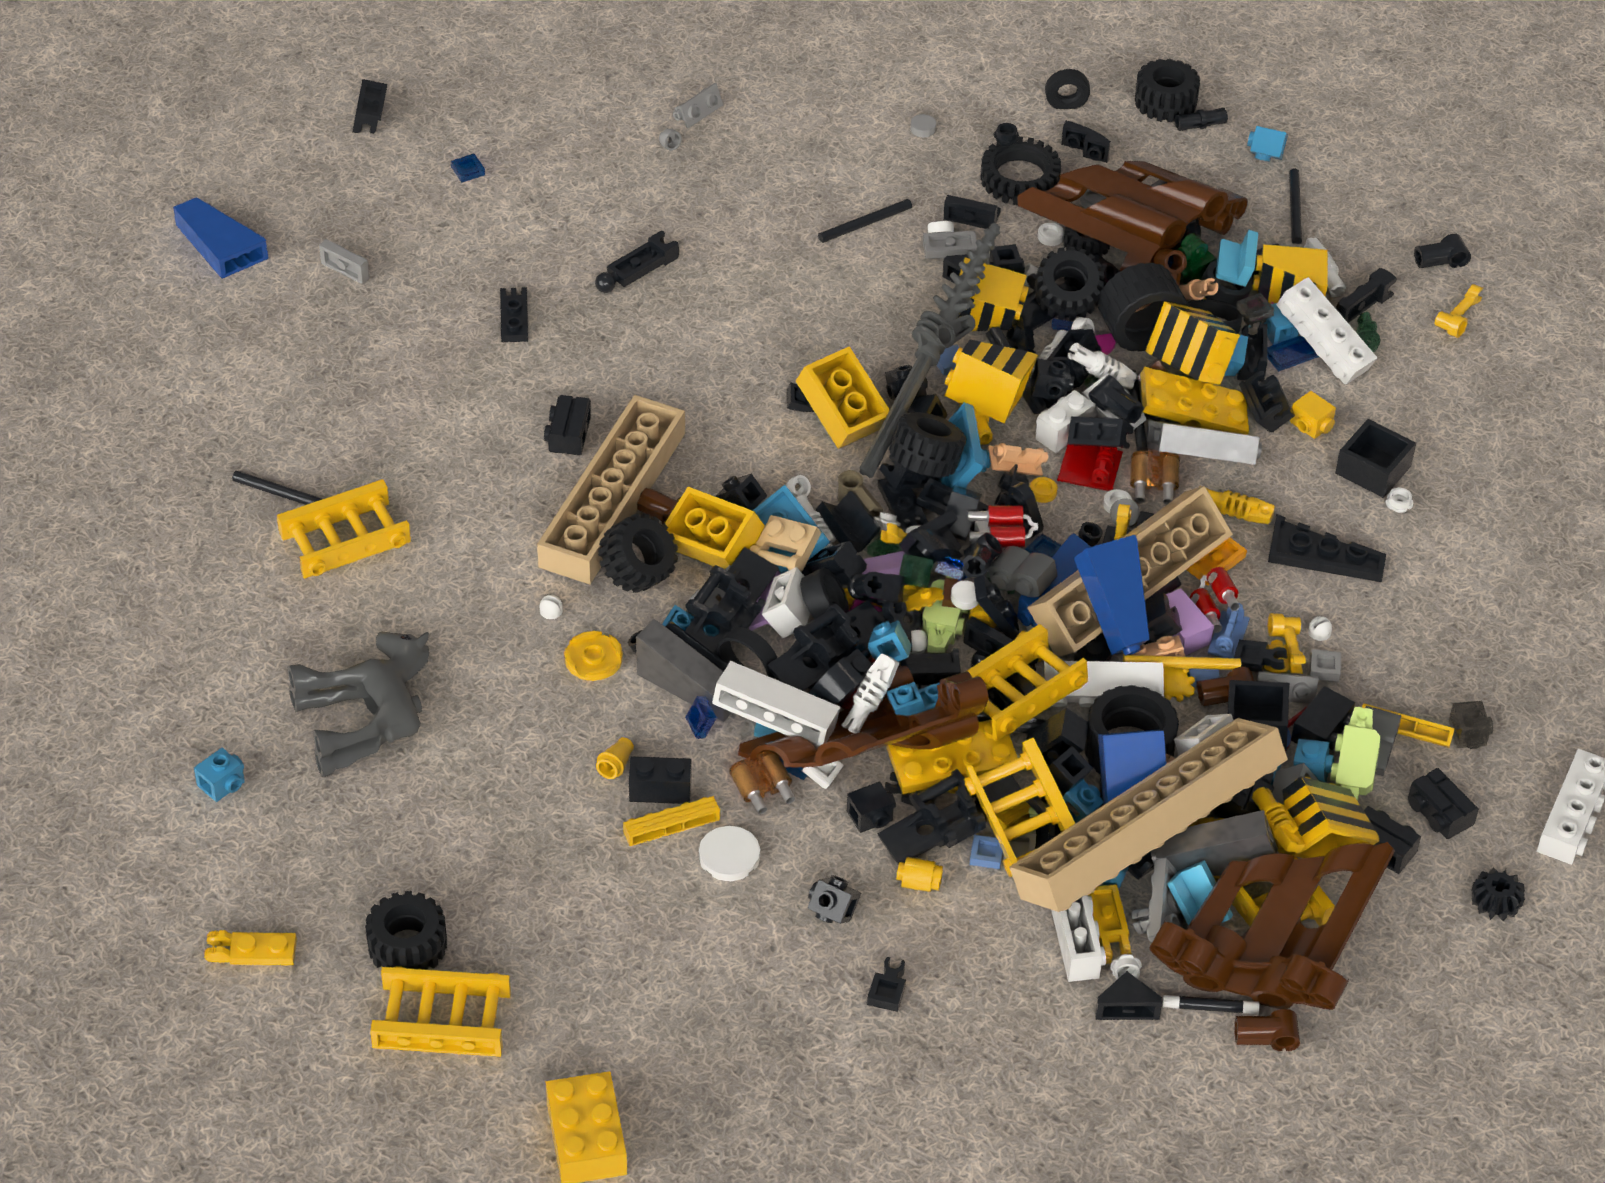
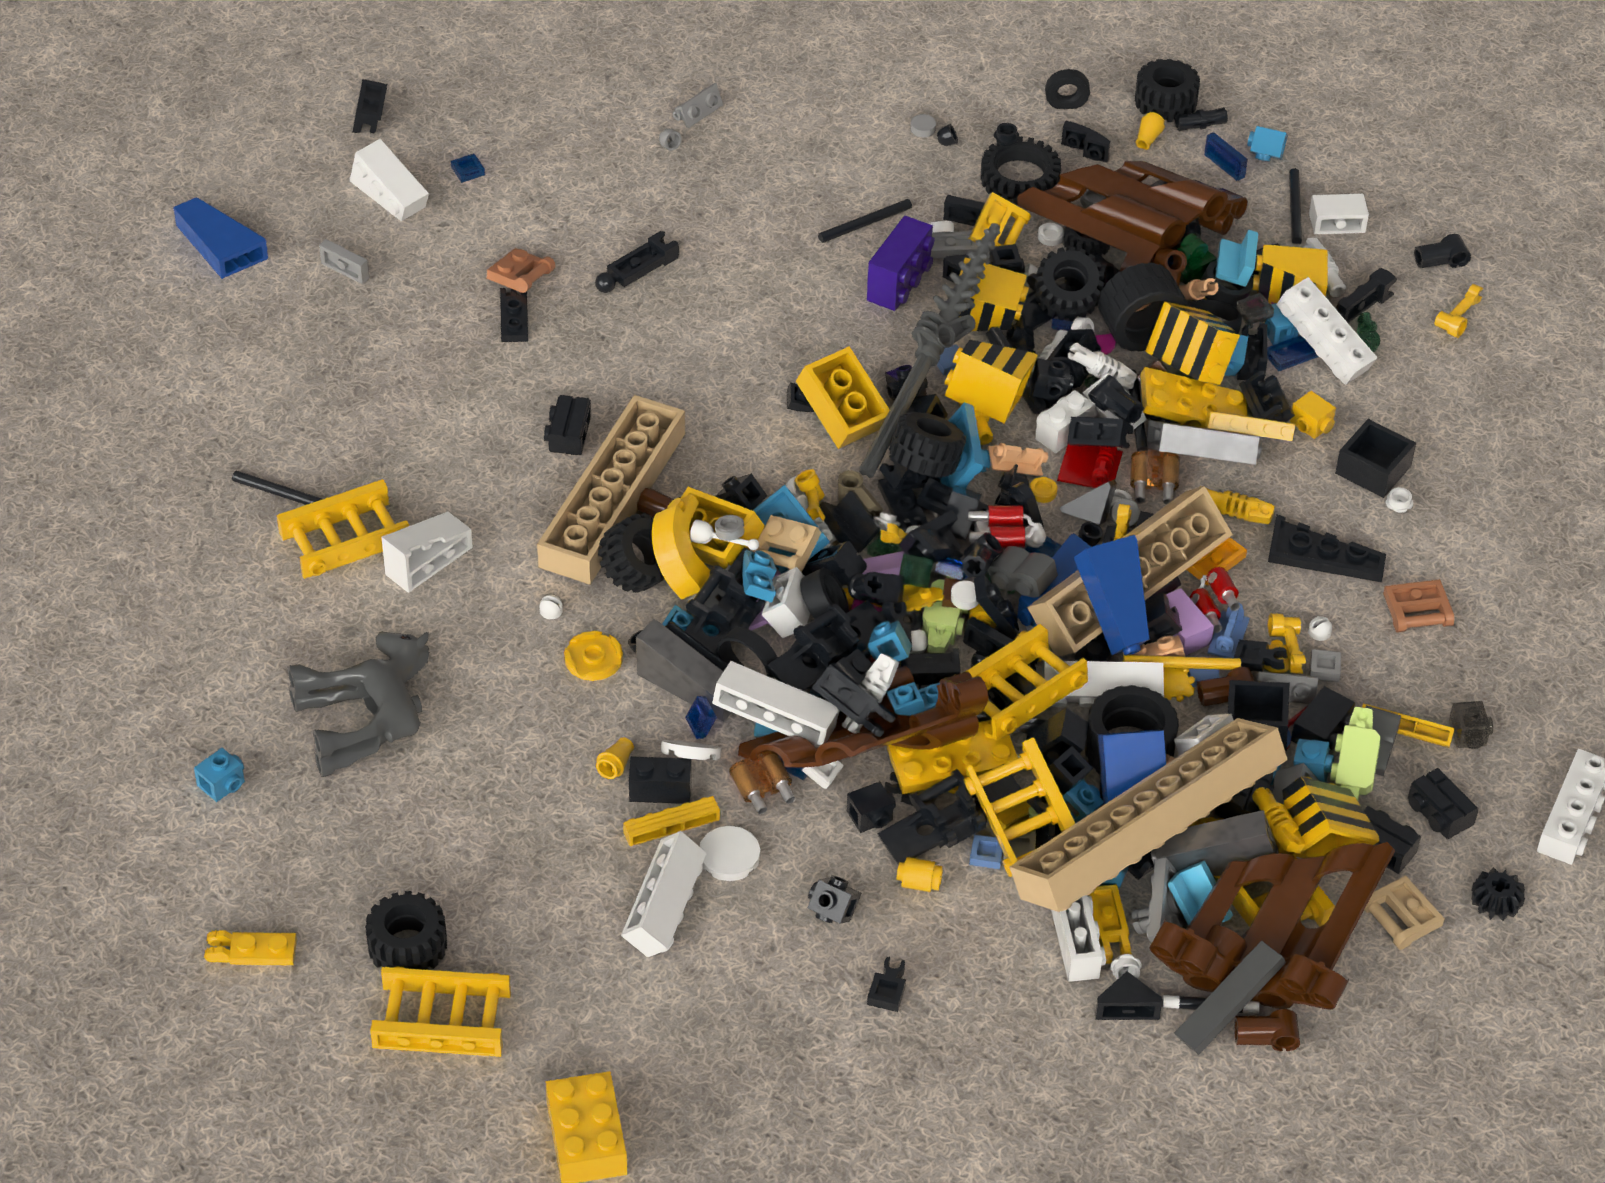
(387, 181): none -> white wedge
(424, 549): none -> white wedge
(513, 270): none -> nougat plate
(664, 894): none -> white brick
(674, 549): none -> yellow arch
(691, 750): none -> white tile
(702, 533): none -> white hinge
(729, 527): none -> light grey tile
(758, 575): none -> dark azure slope
(809, 484): none -> yellow brick
(851, 698): none -> black hinge
(900, 263): none -> dark purple brick
(947, 135): none -> black hinge
(998, 211): none -> yellow plate
(1037, 537): none -> white hinge
(1093, 505): none -> slope
(1150, 128): none -> yellow cone
(1225, 156): none -> clear blue tile
(1230, 997): none -> dark grey tile
(1249, 425): none -> yellow piece
(1338, 213): none -> white brick
(1409, 906): none -> tan plate
(1417, 598): none -> nougat plate

